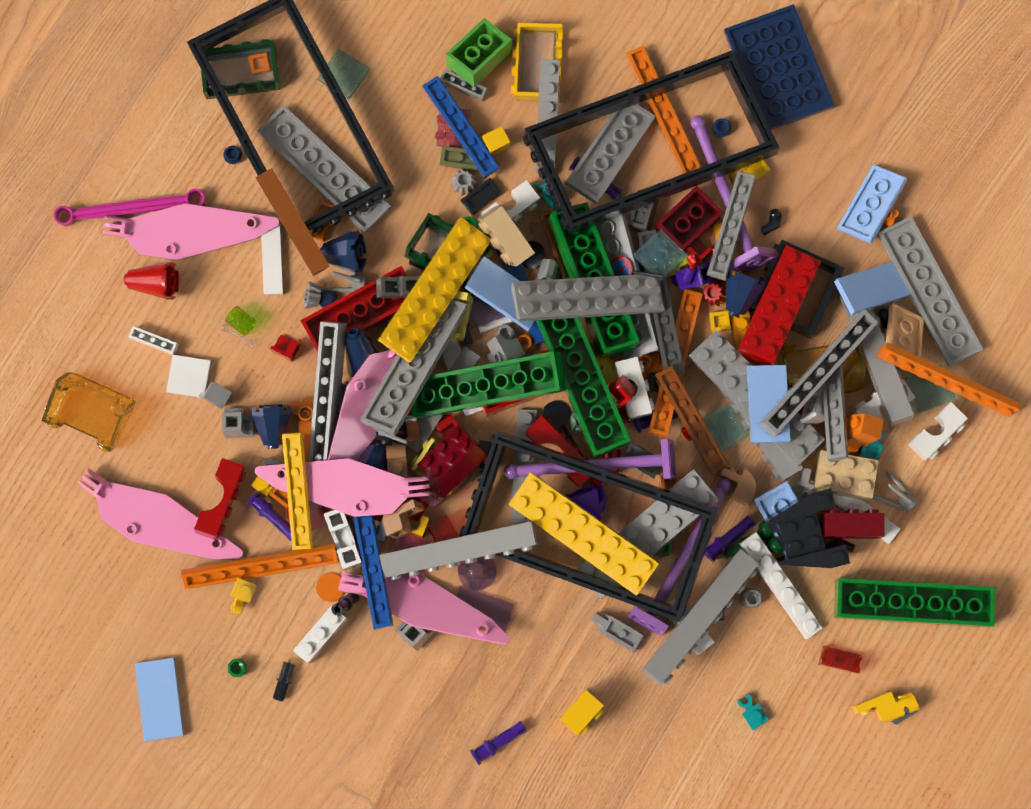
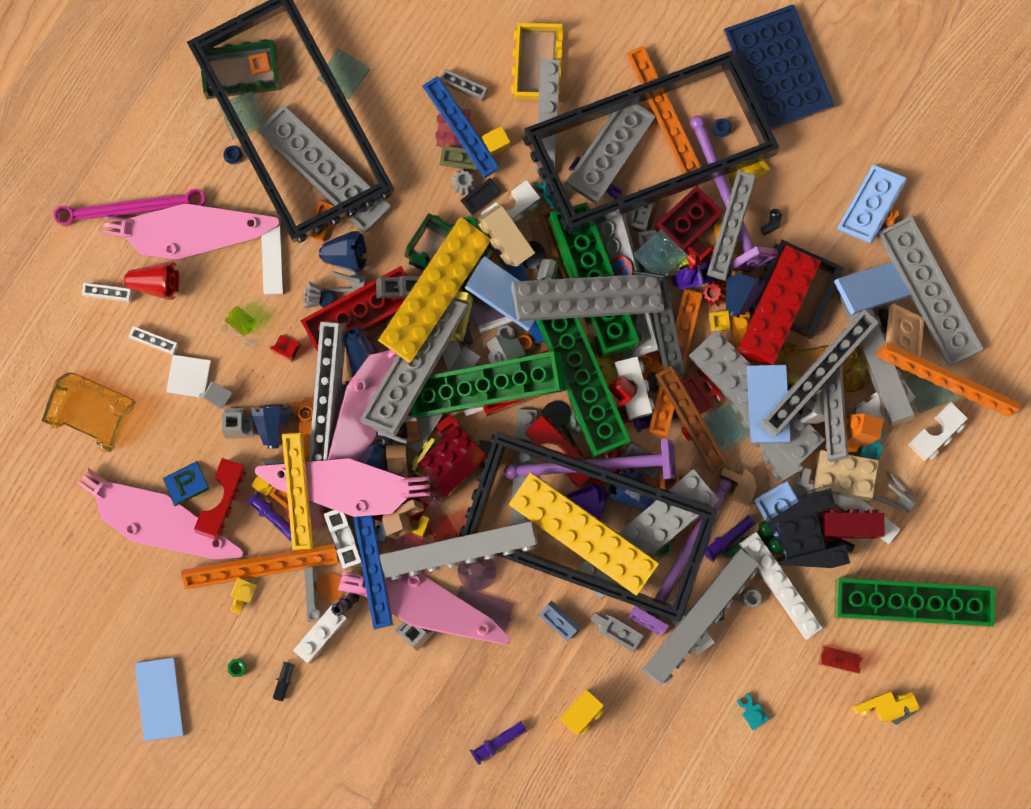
(107, 292): none -> white piece
(186, 483): none -> blue piece
(248, 113): none -> clear light blue tile
(292, 222): dark orange tile -> none
(311, 595): none -> light grey hinge
(479, 52): bright green brick -> none
(559, 620): none -> sand blue plate
(628, 497): none -> dark blue cone
(698, 395): none -> red plate

